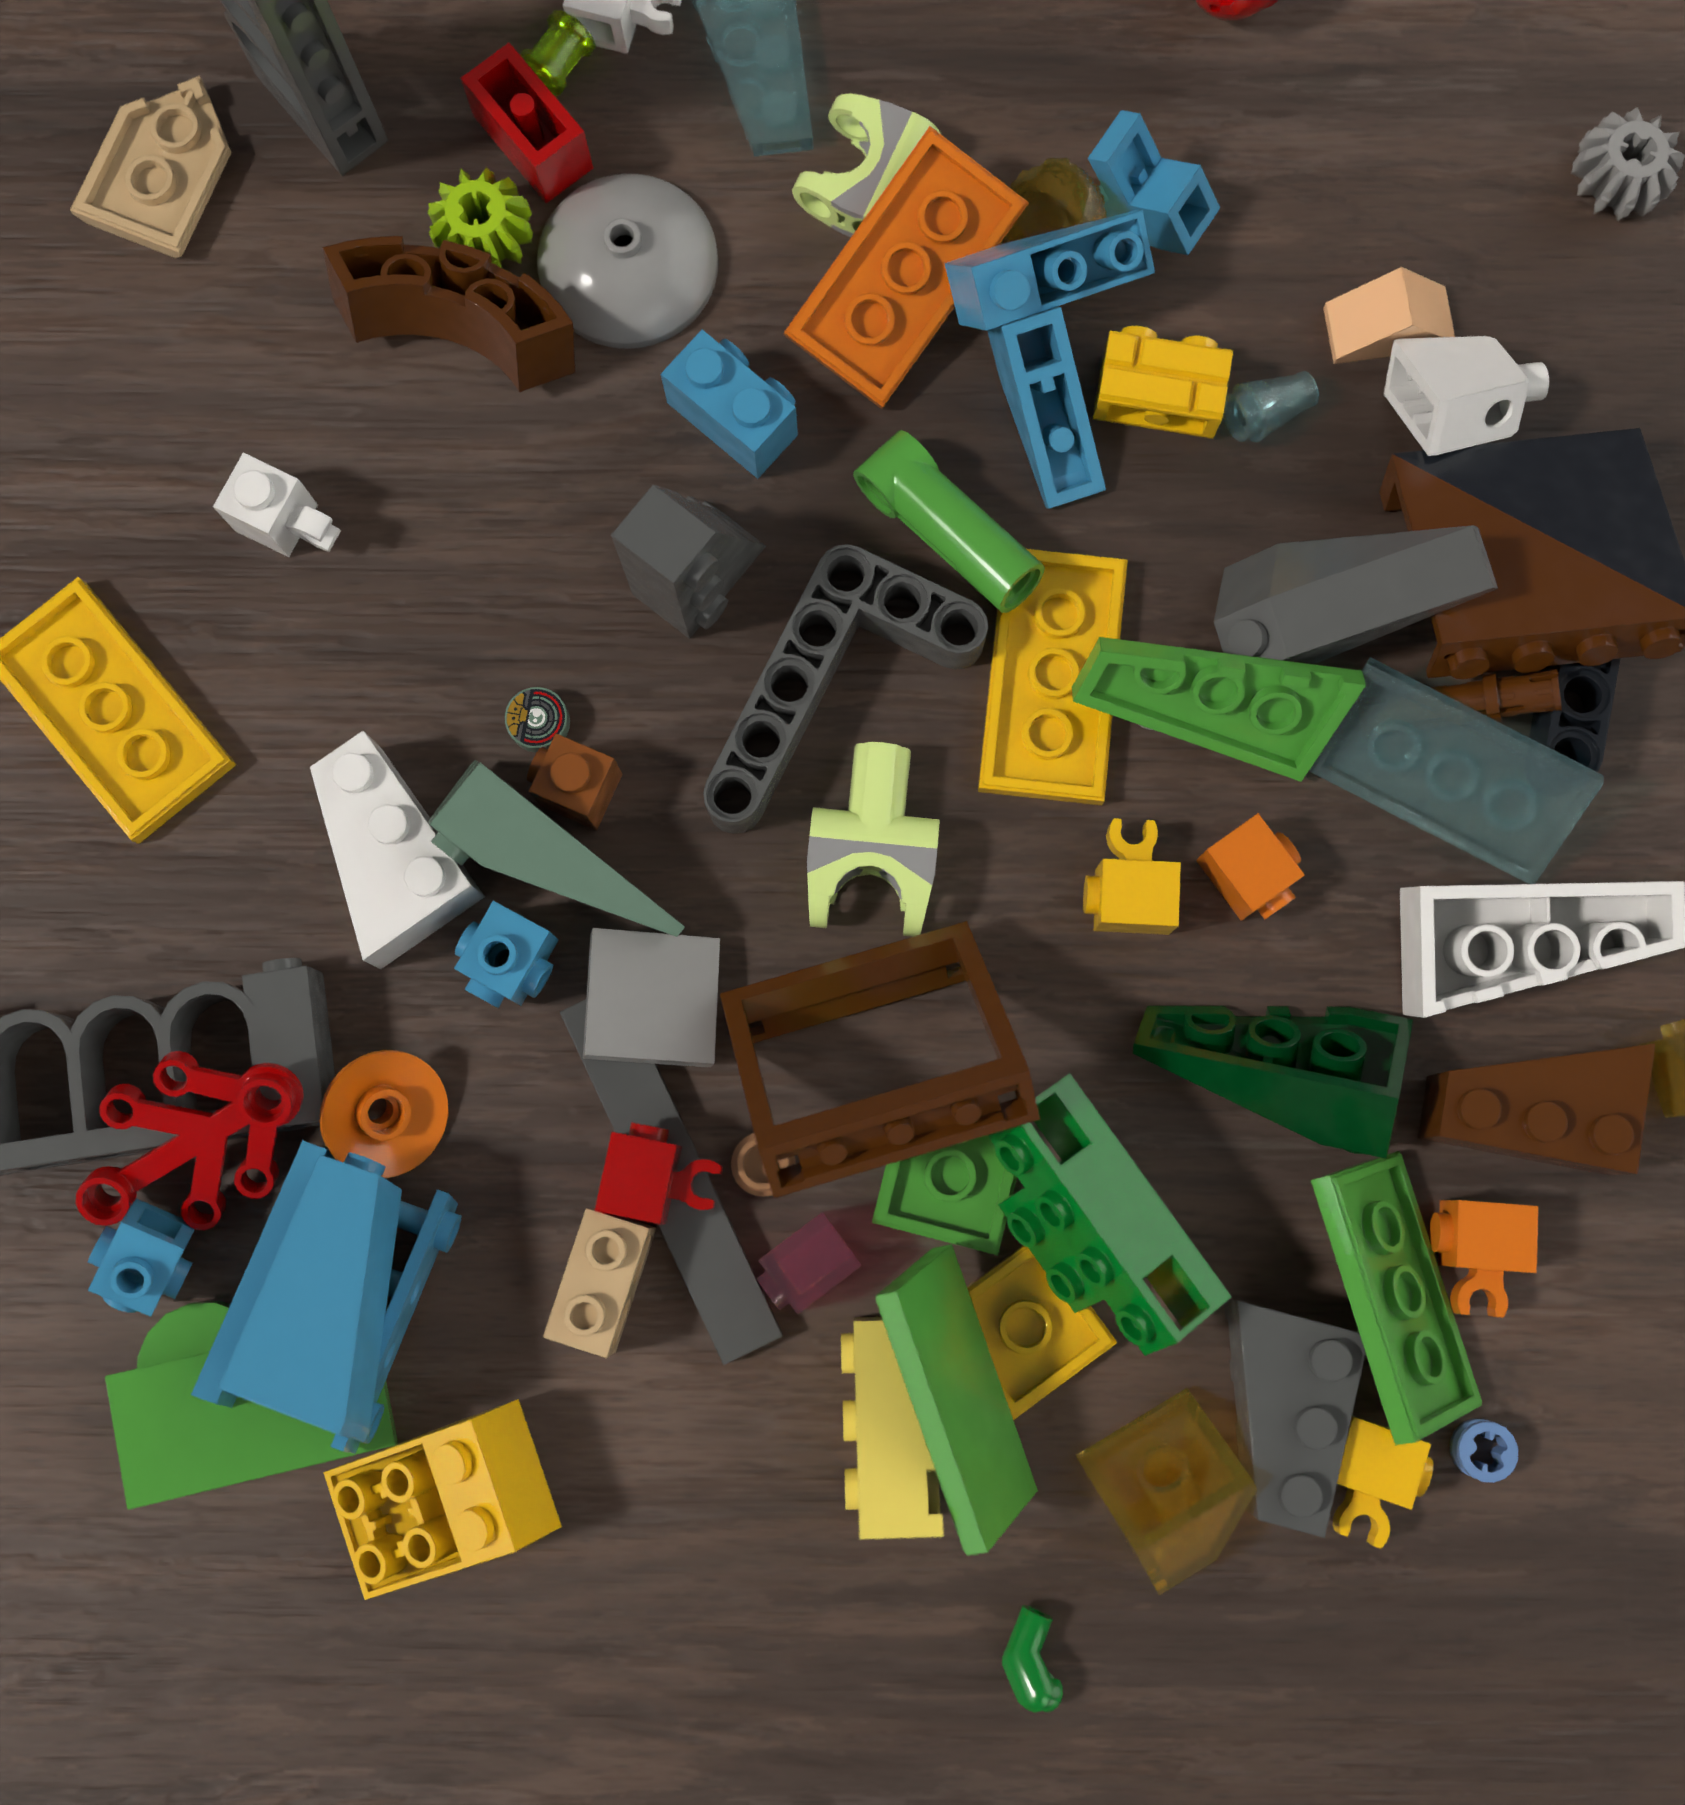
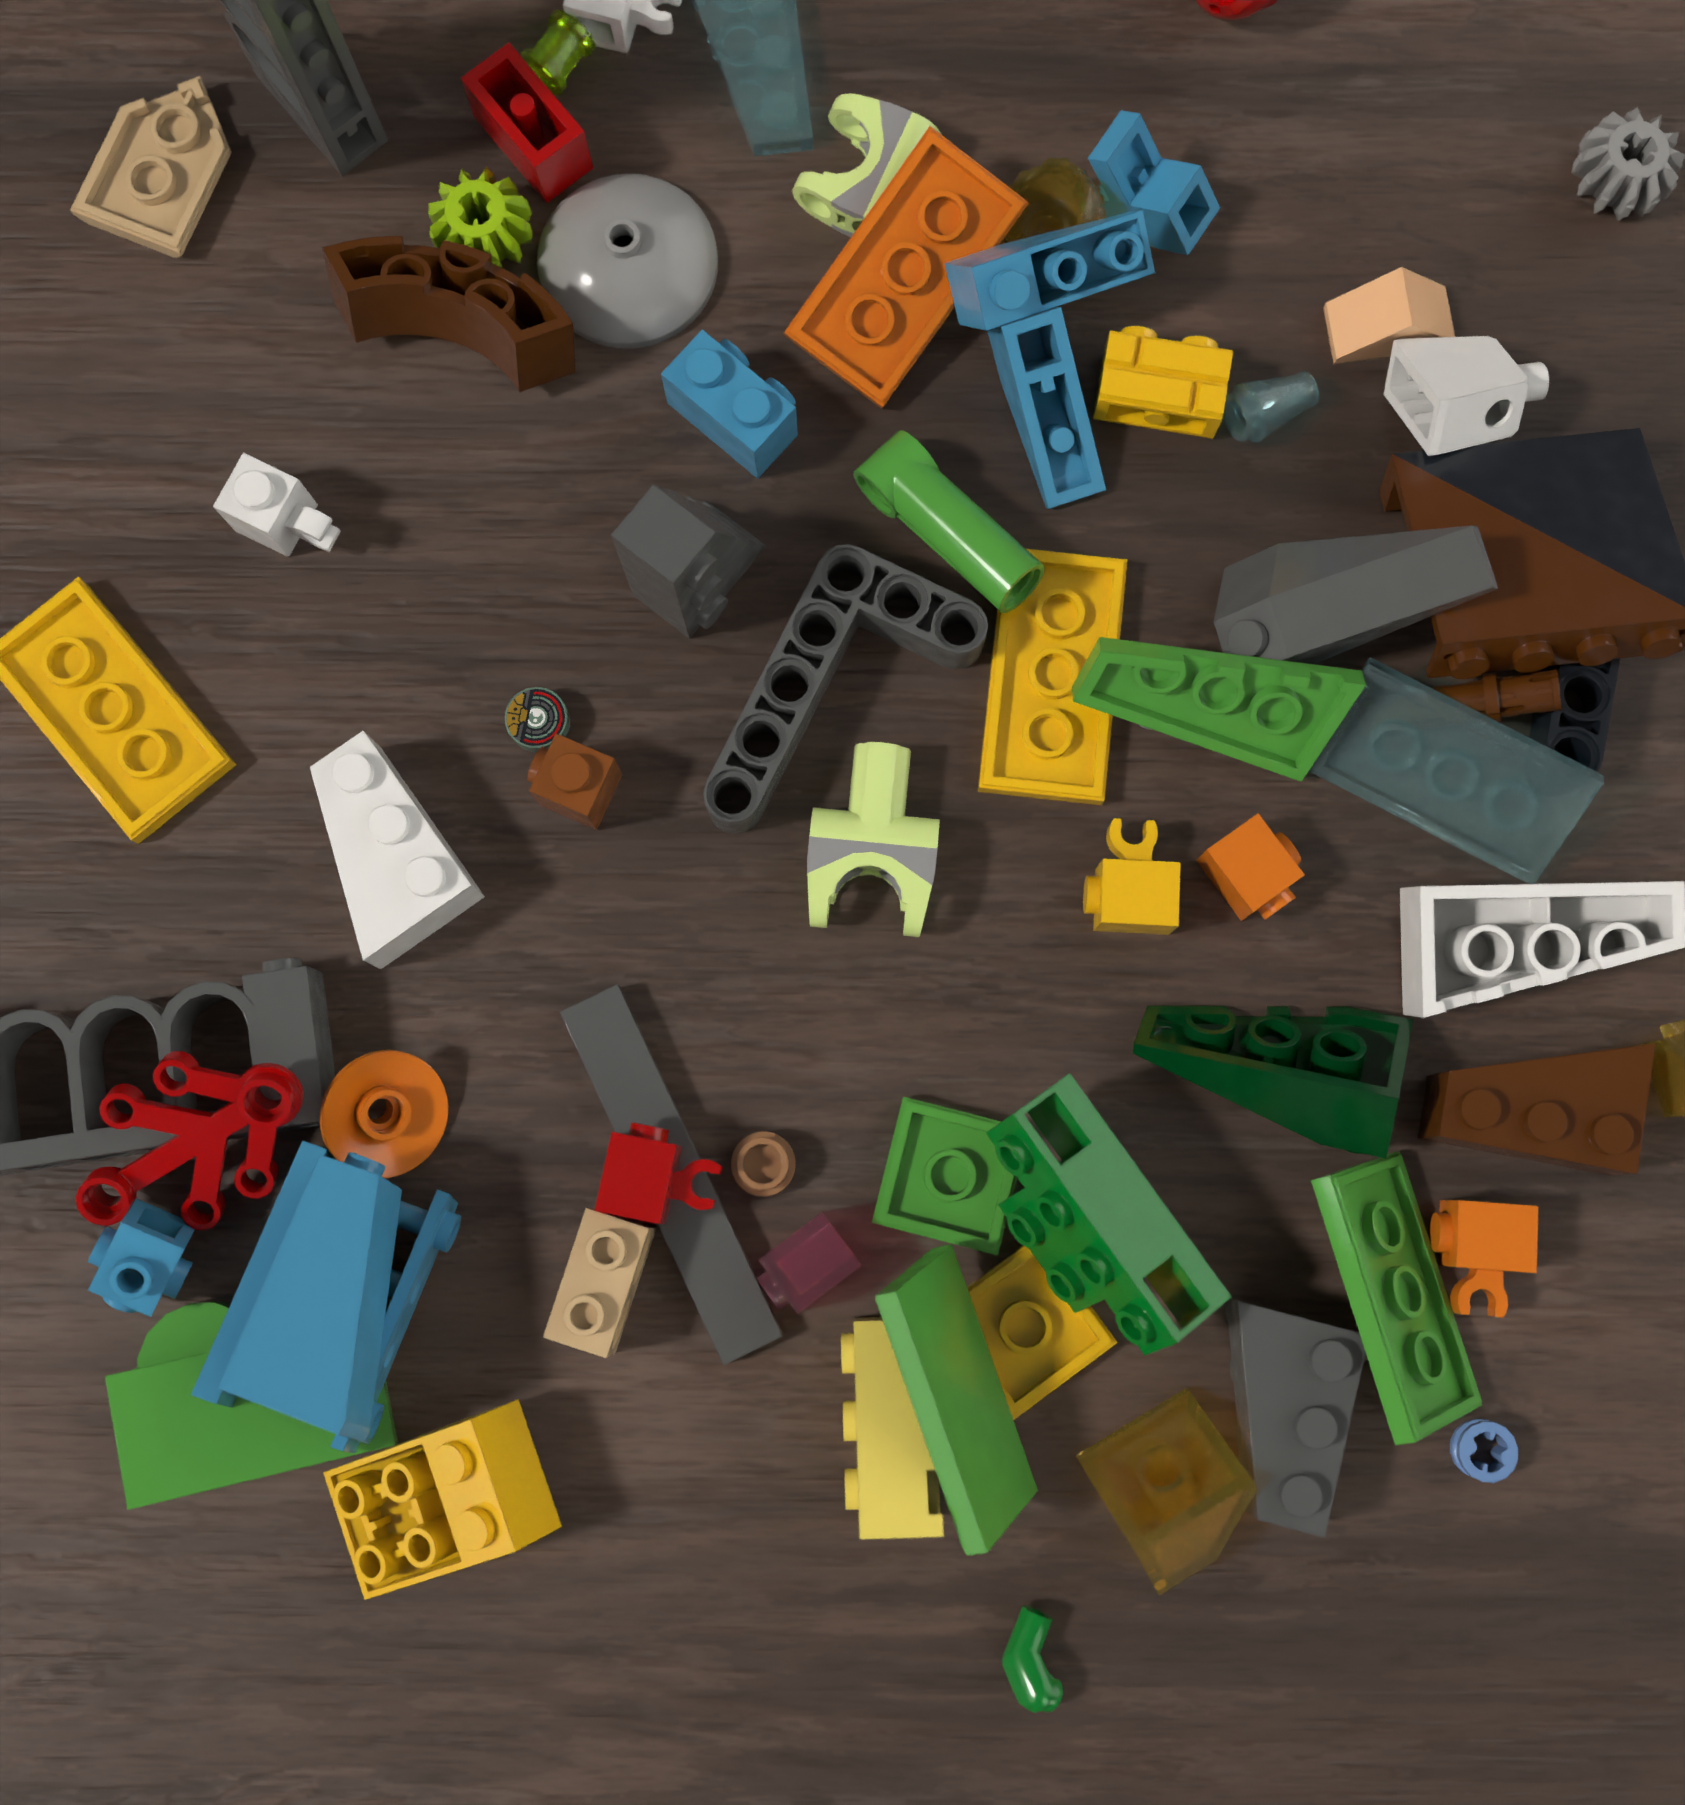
(495, 936): dark azure brick -> none
(512, 836): sand green wedge -> none
(651, 998): light grey tile -> none
(898, 1121): reddish brown window -> none
(1379, 1470): yellow brick -> none

